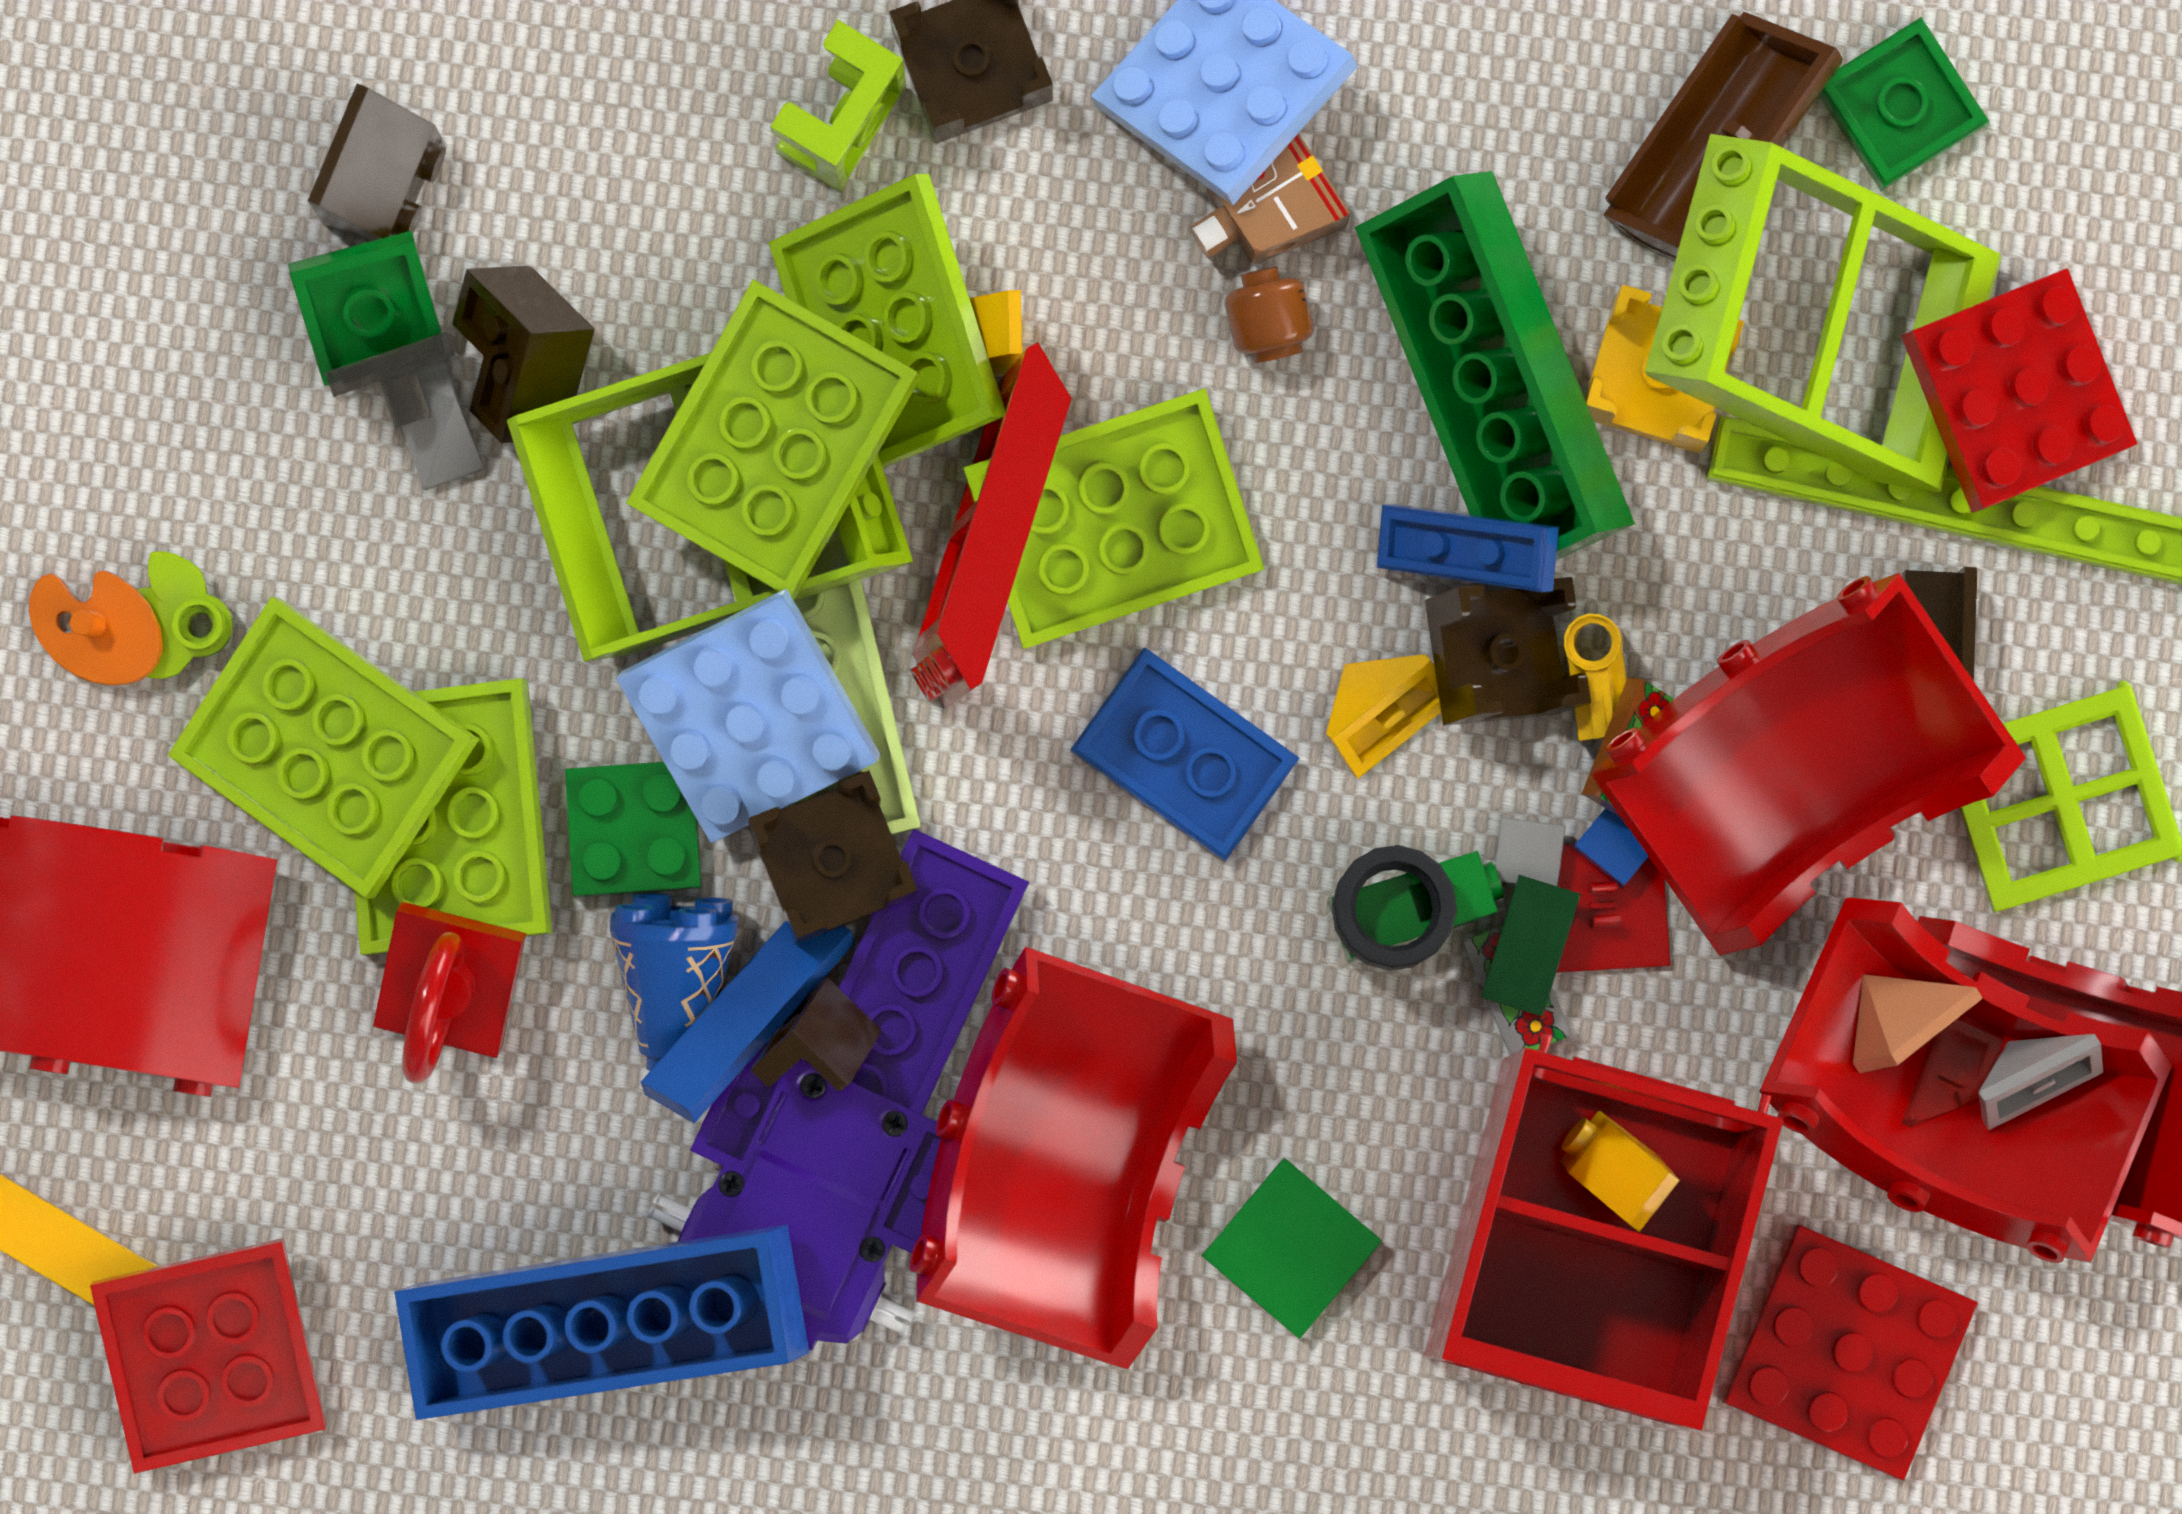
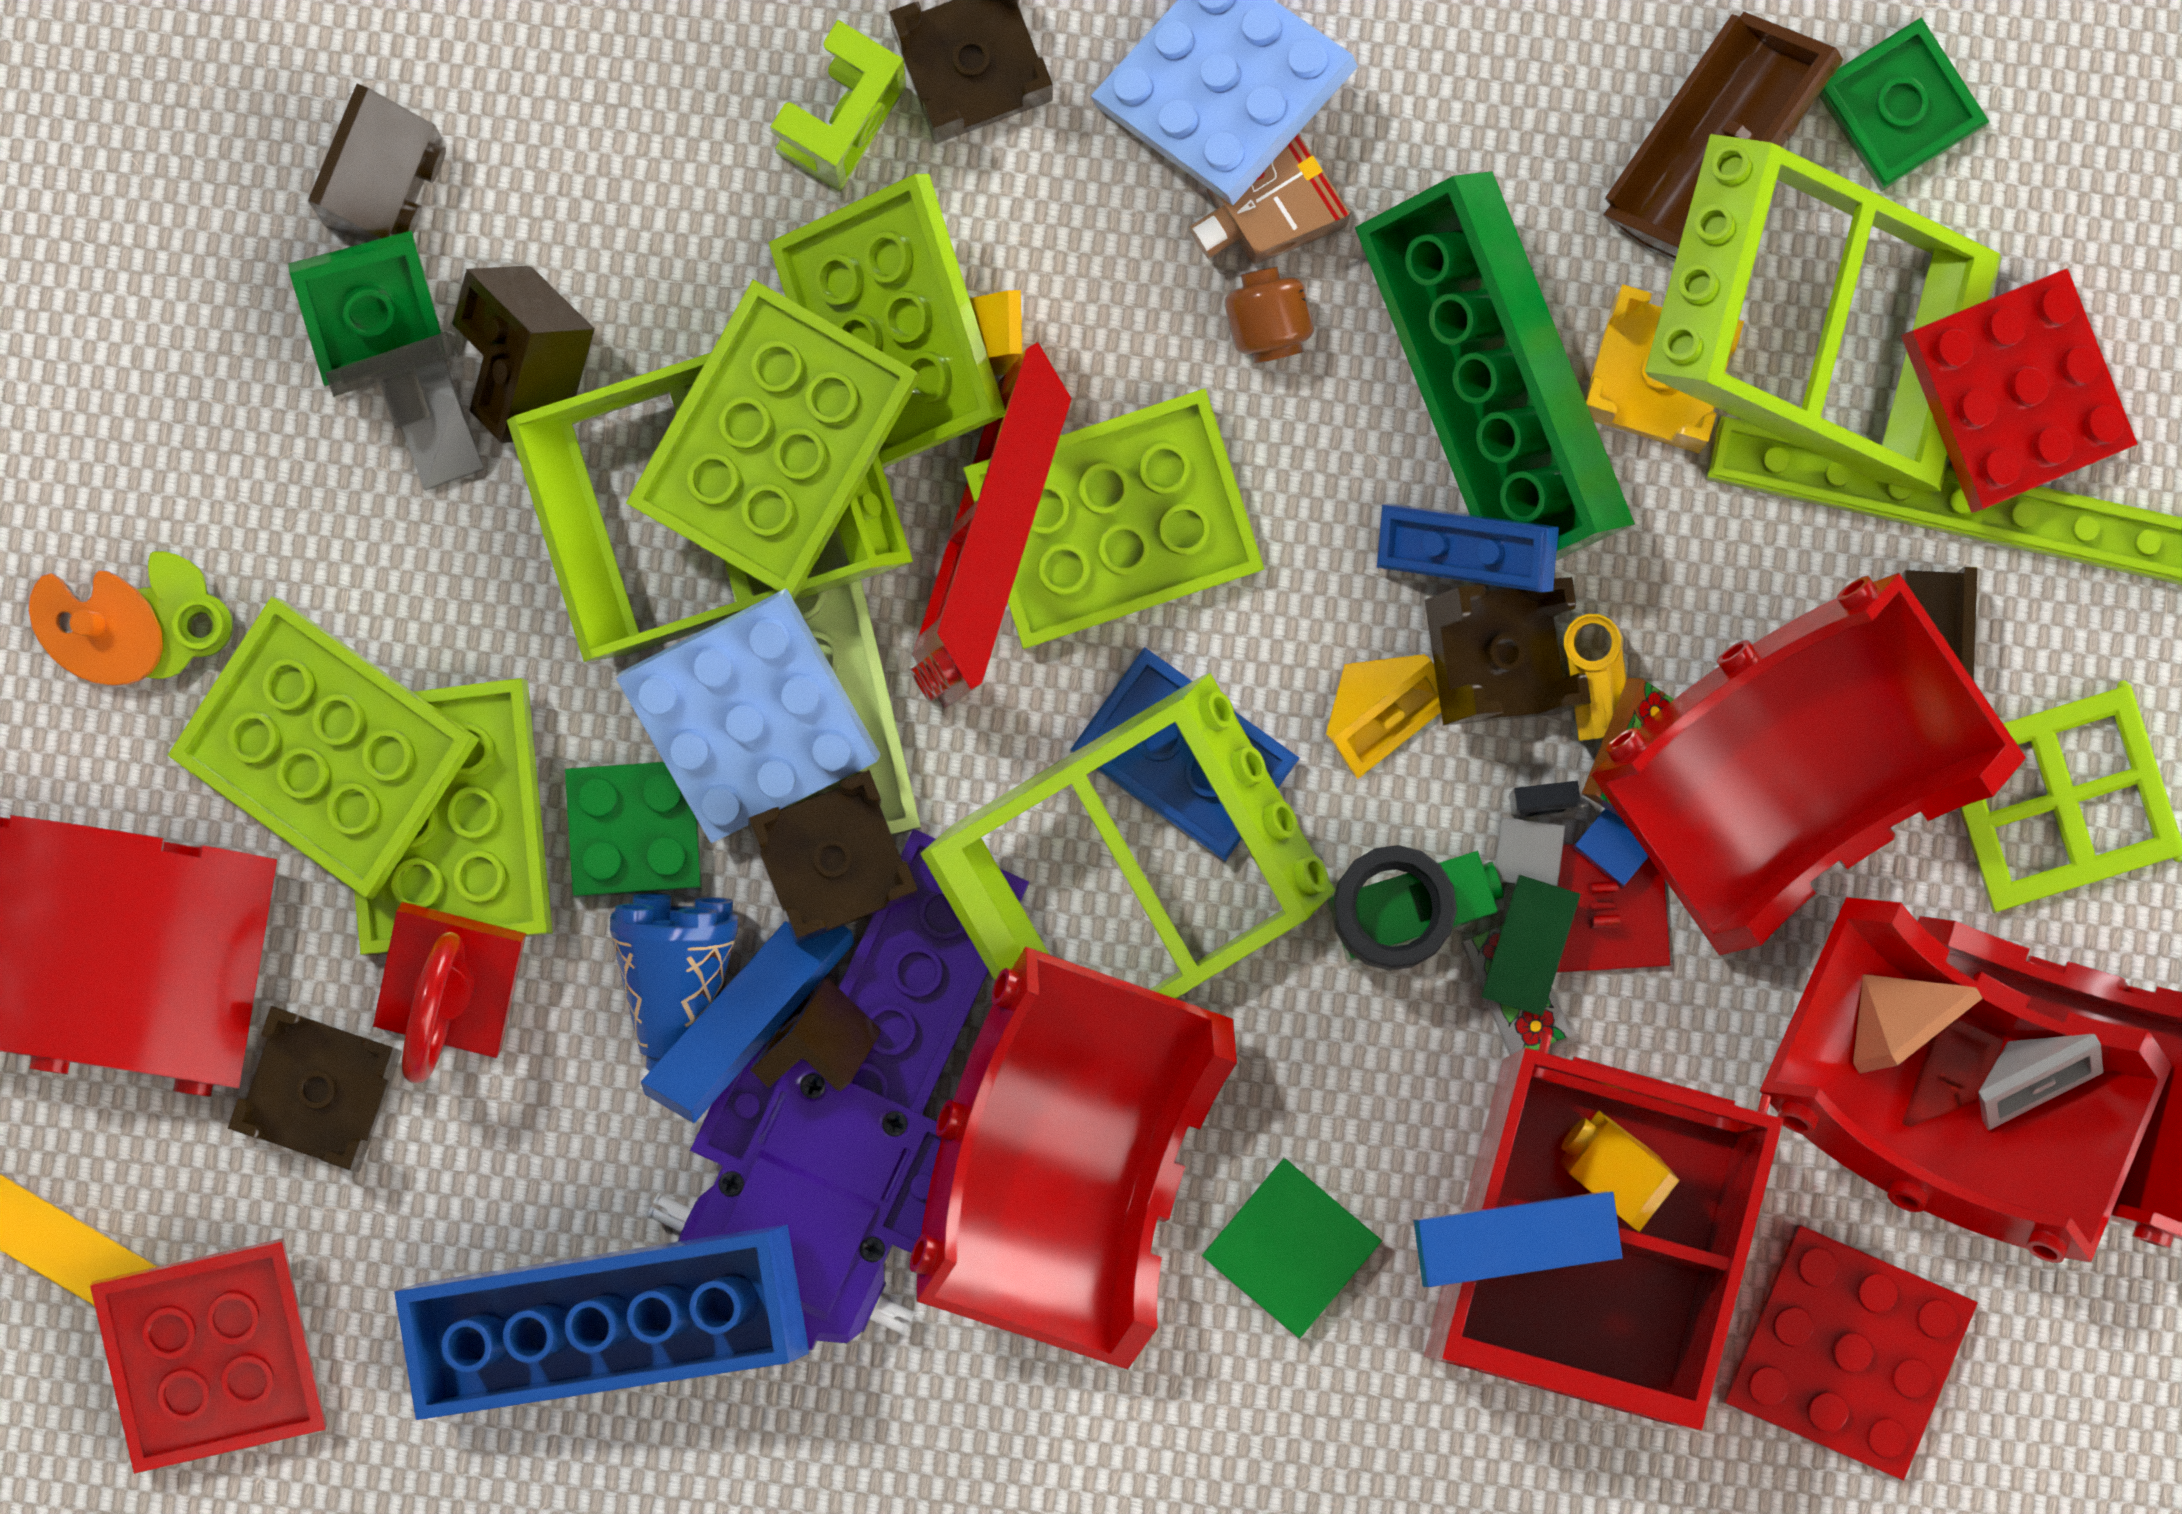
(316, 1090): none -> dark brown panel
(1239, 780): none -> lime window
(1517, 1239): none -> blue tile
(1544, 799): none -> black tile

